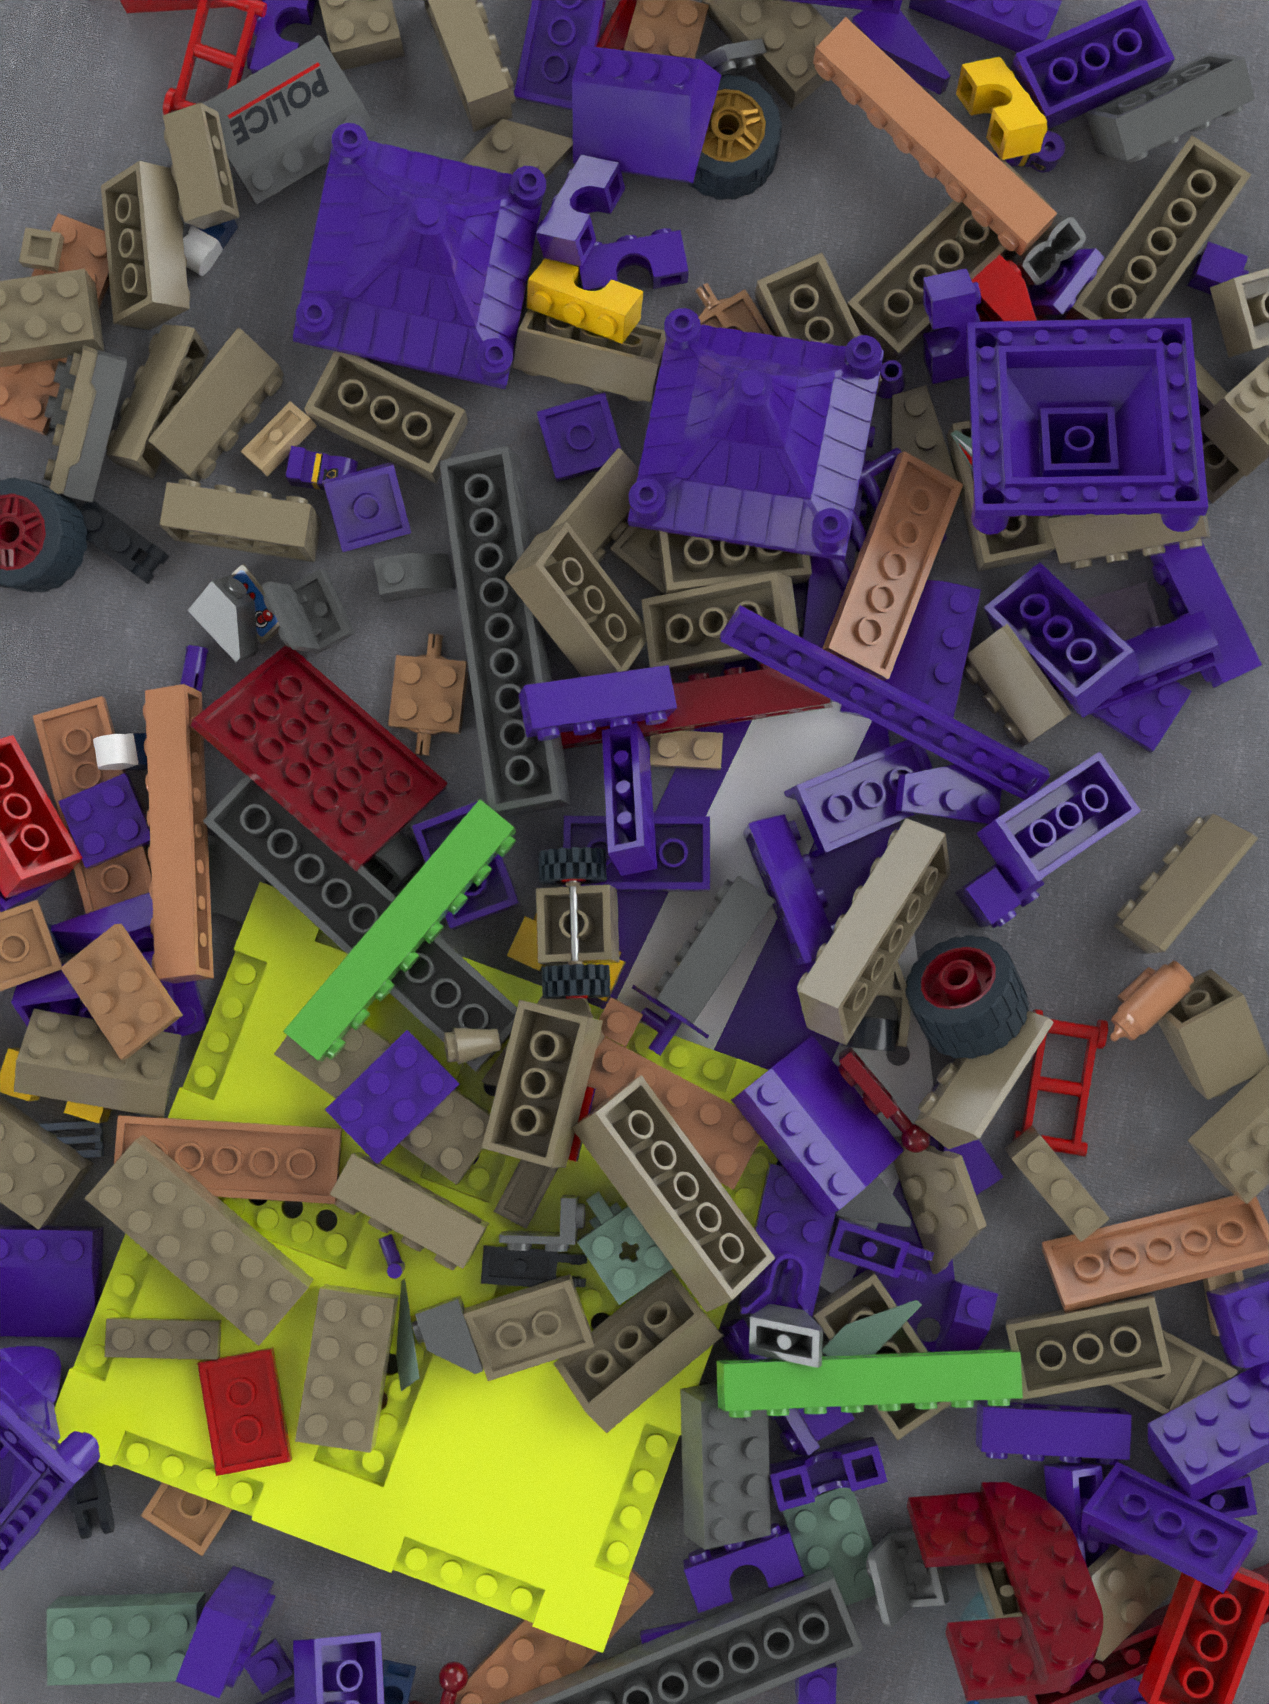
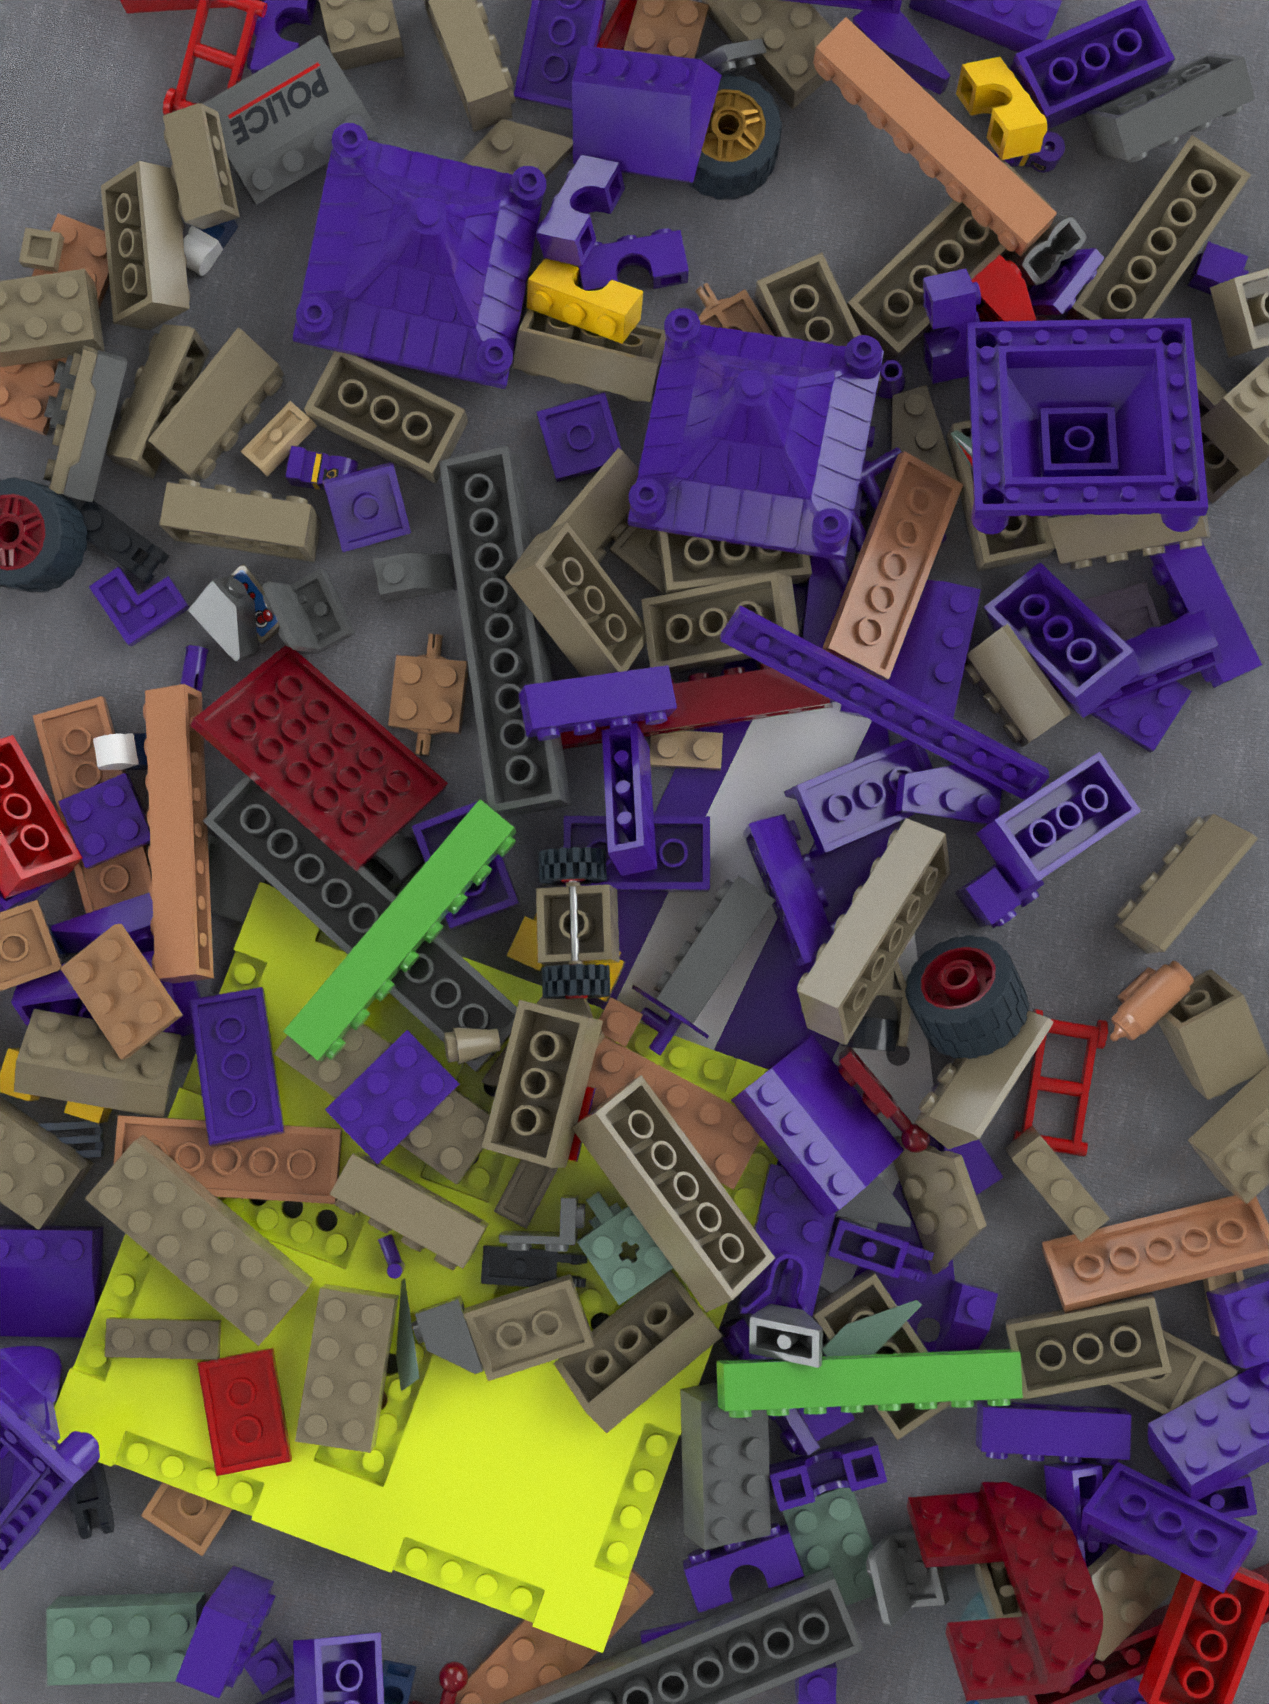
(137, 614): none -> dark purple plate
(236, 1066): none -> dark purple tile

